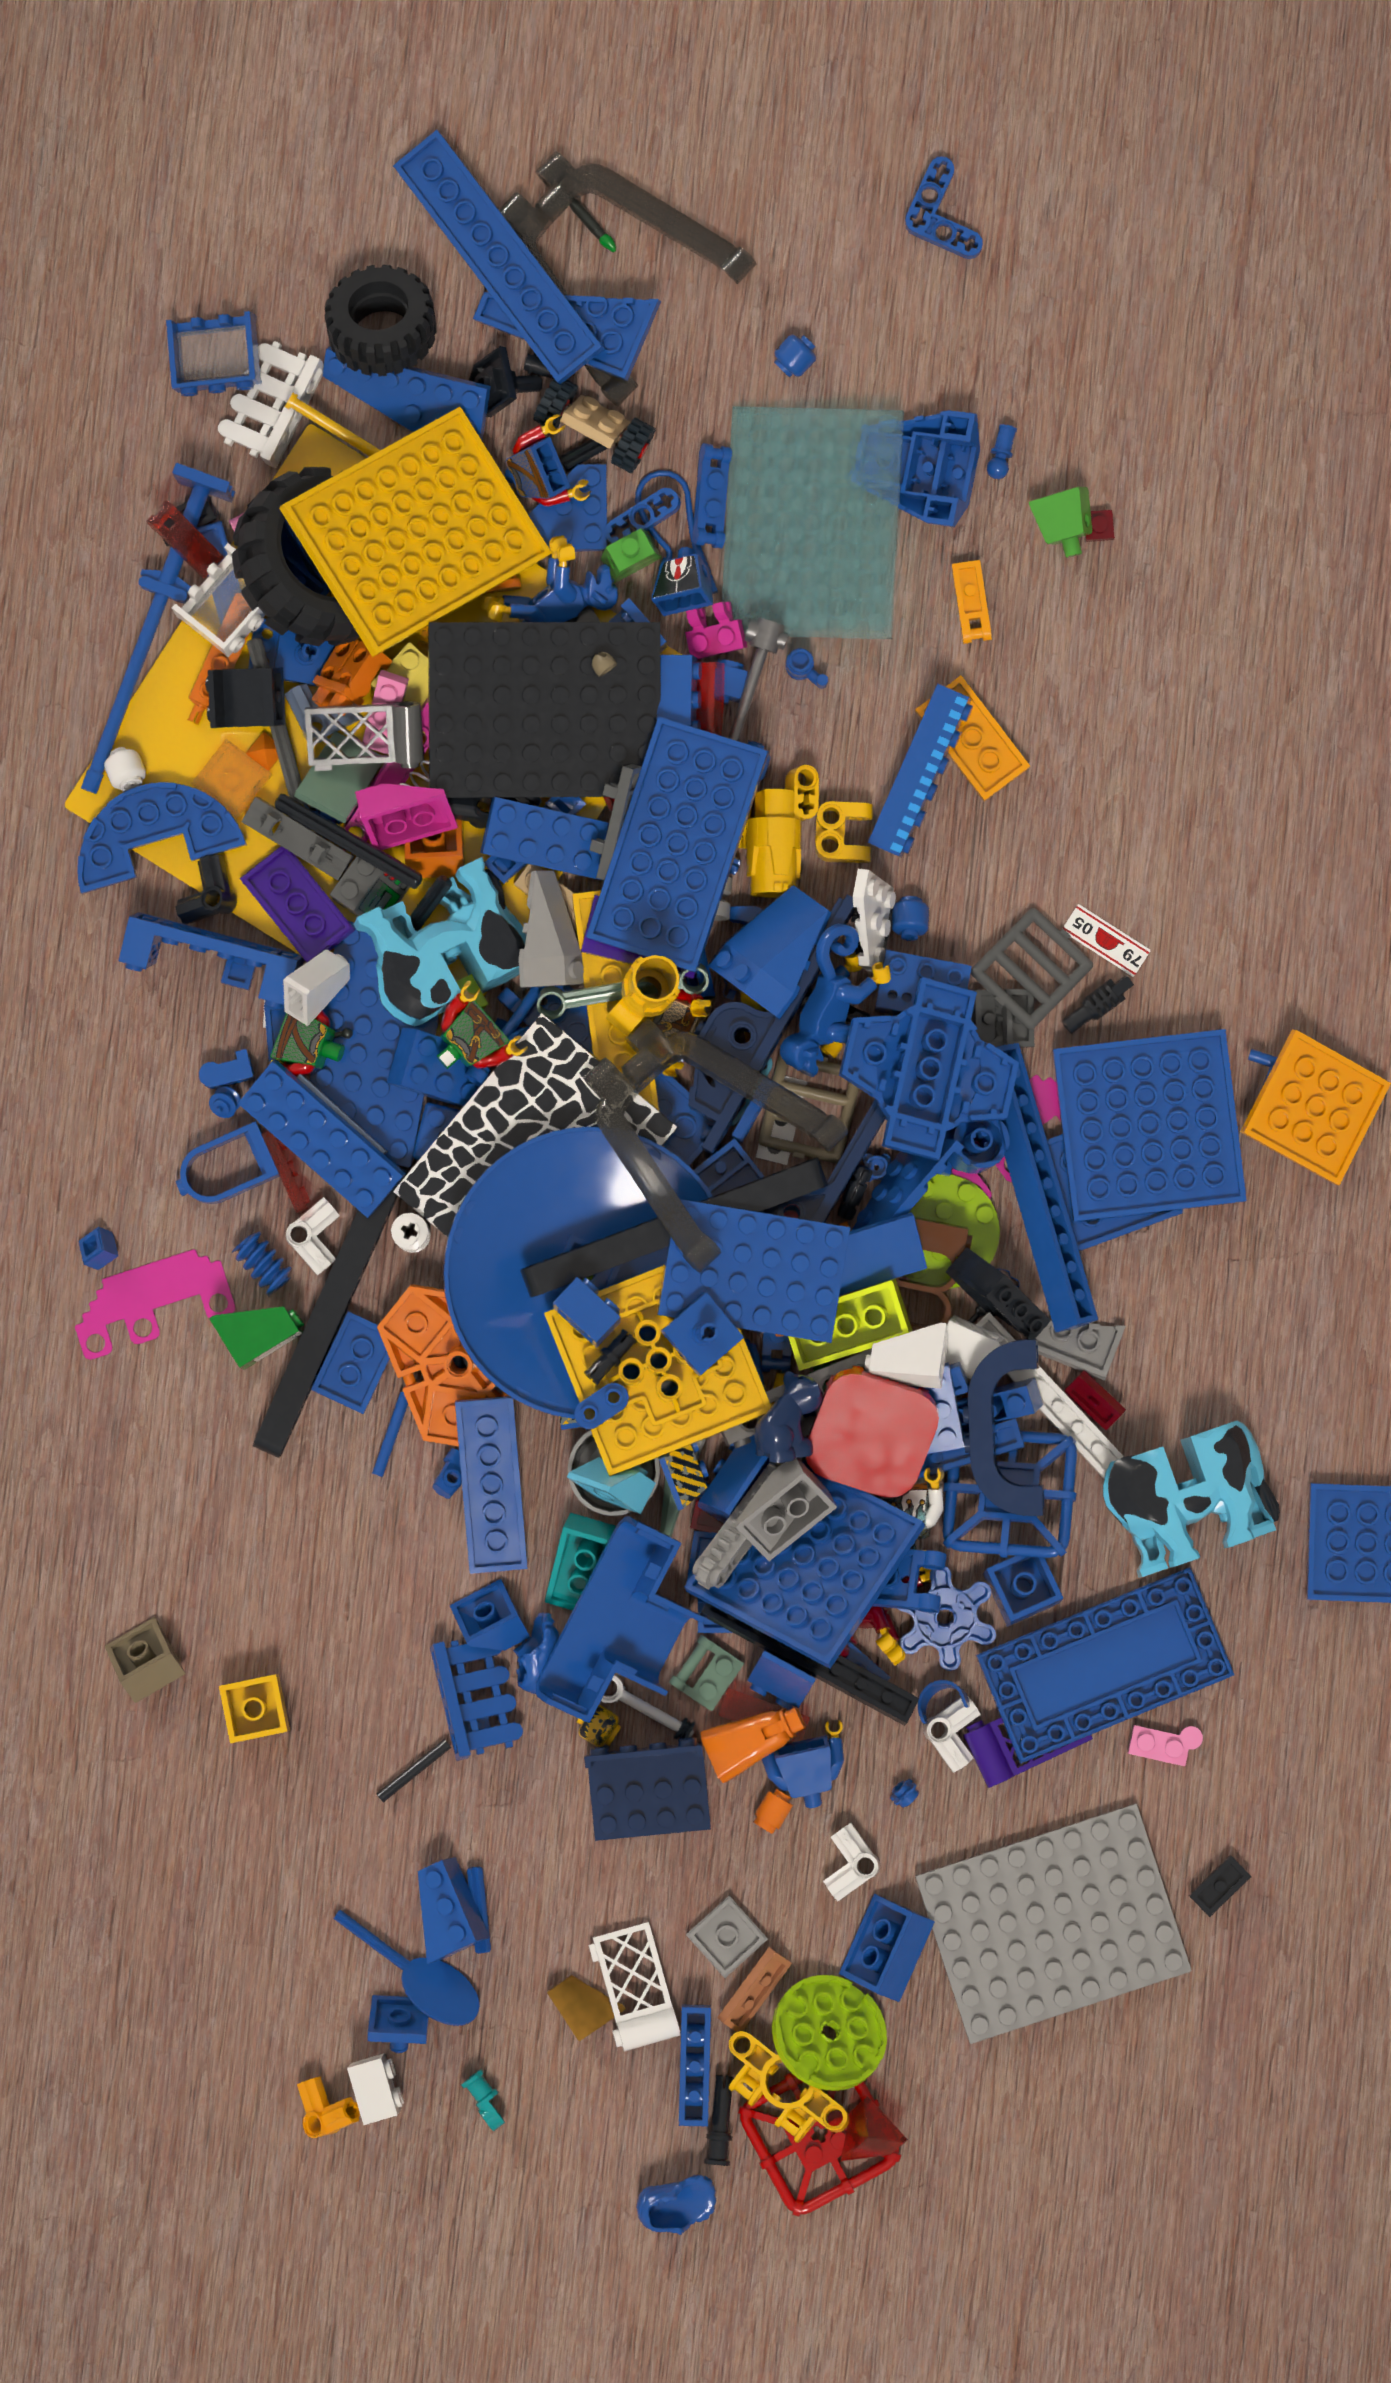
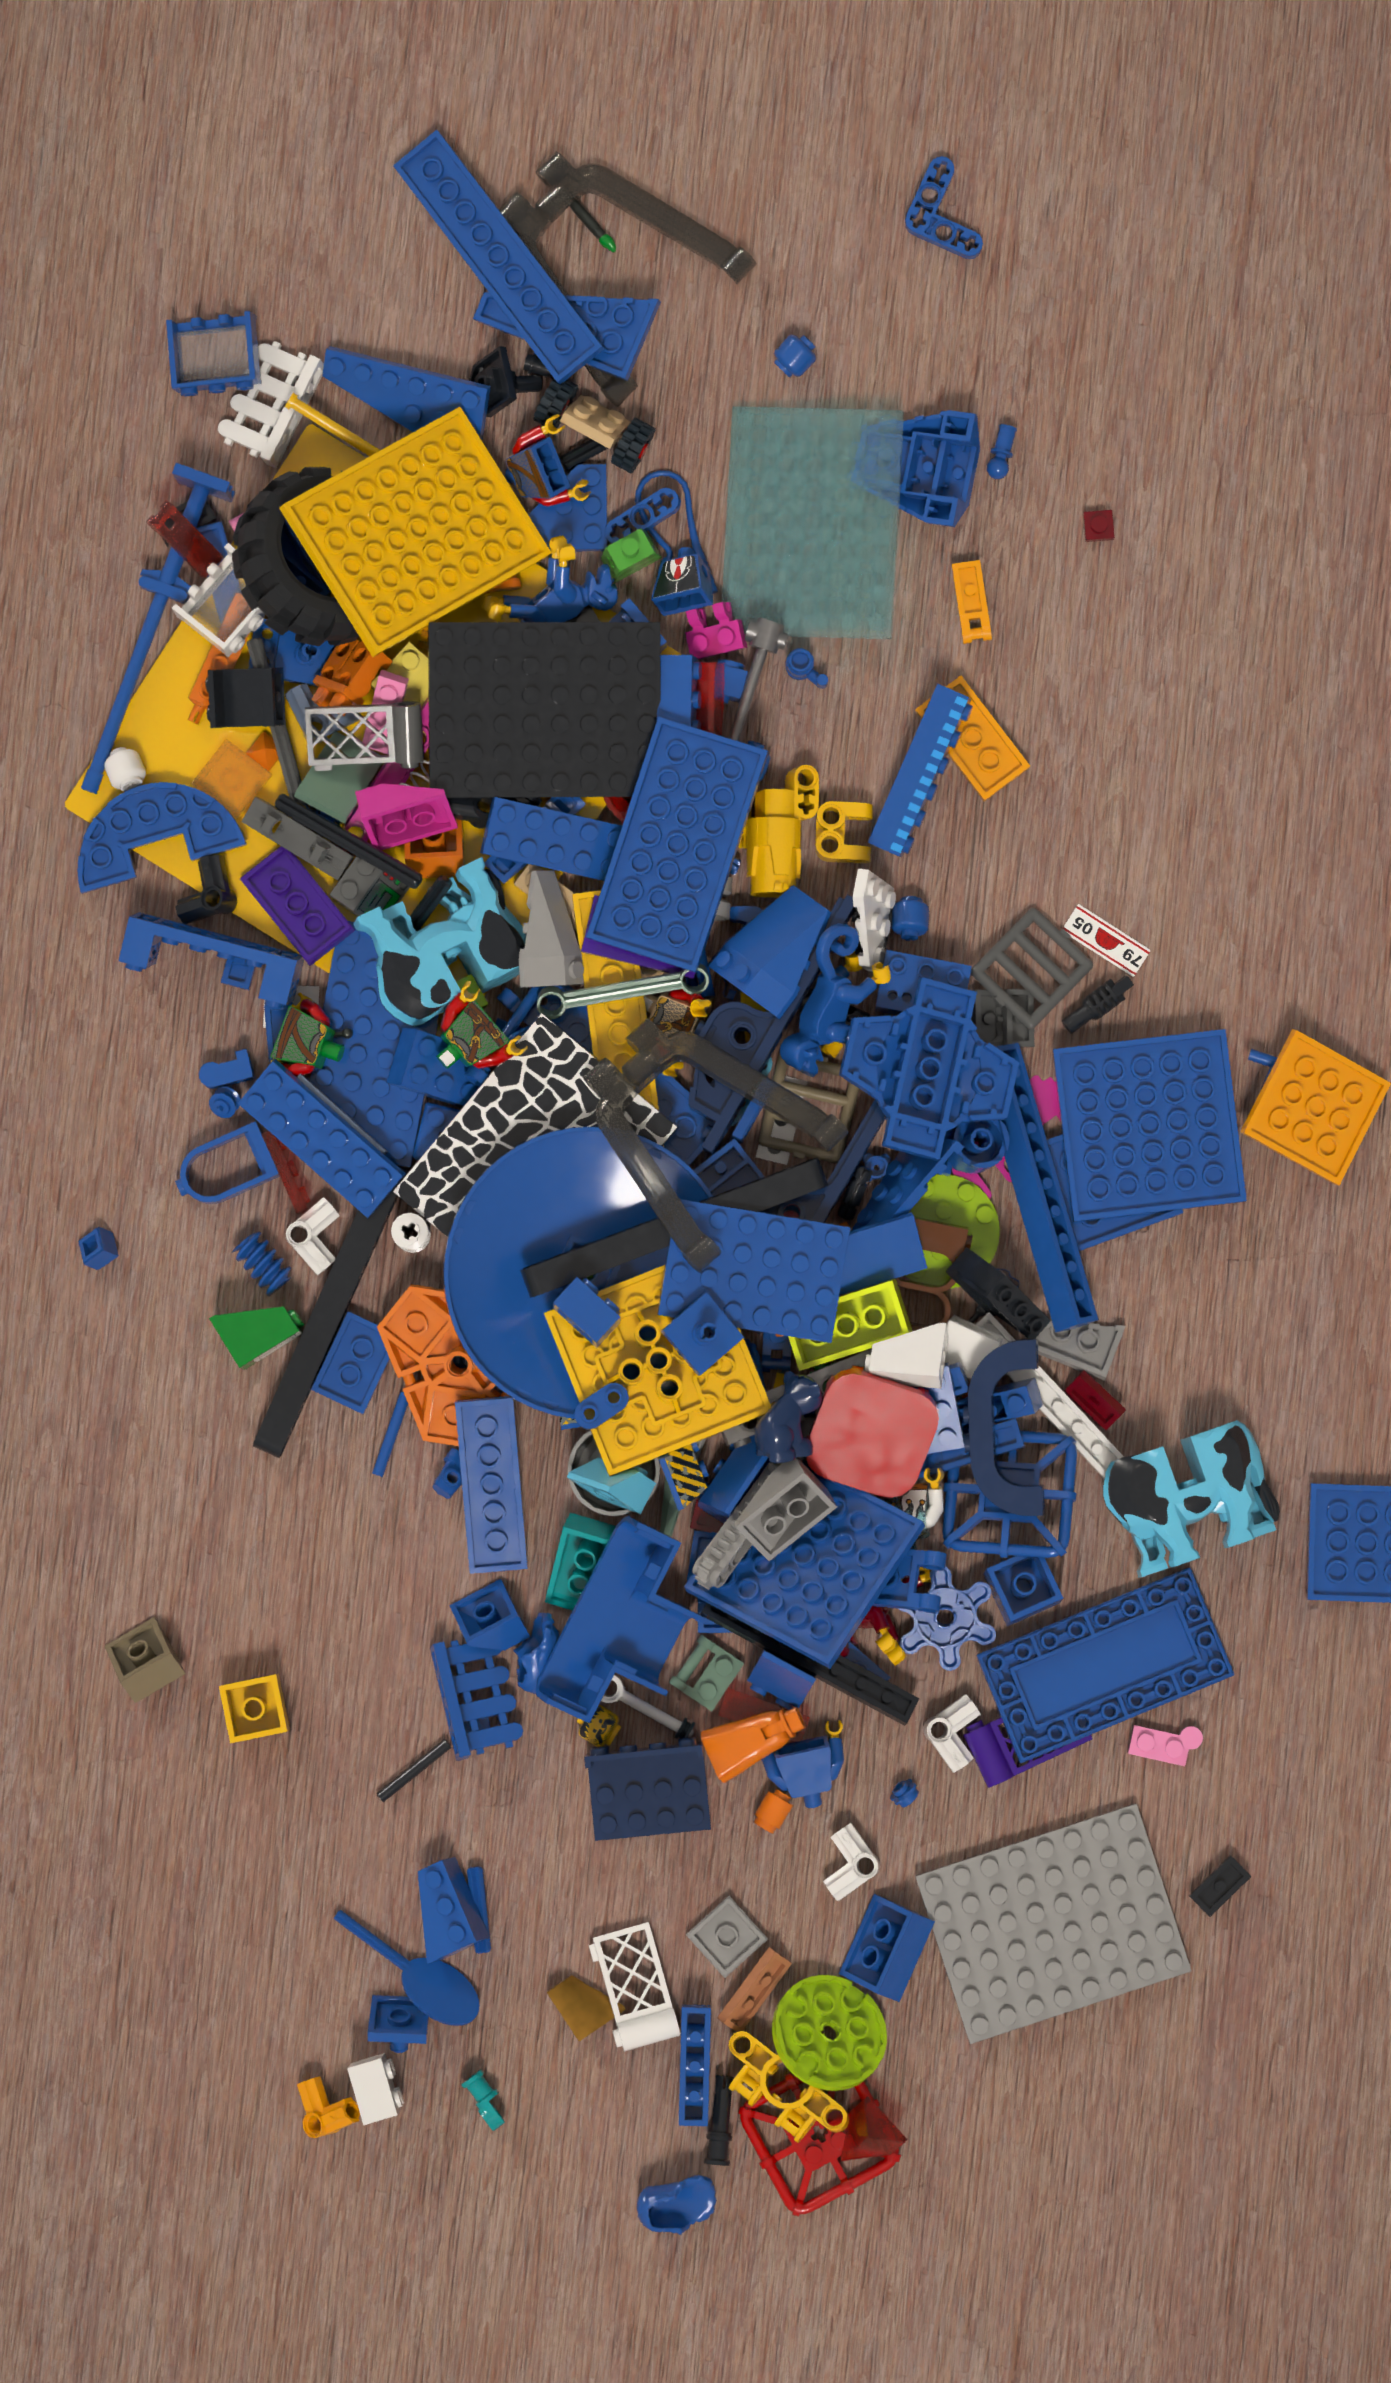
(148, 1287): dark pink piece -> none
(315, 985): white slope -> none
(374, 292): black tyre -> none
(603, 663): dark tan hinge -> none
(610, 1356): black pin -> none
(622, 794): dark grey hinge -> none
(634, 1005): yellow piece -> none
(711, 496): blue plate -> none
(931, 1689): blue helmet -> none
(1064, 518): bright green torso -> none

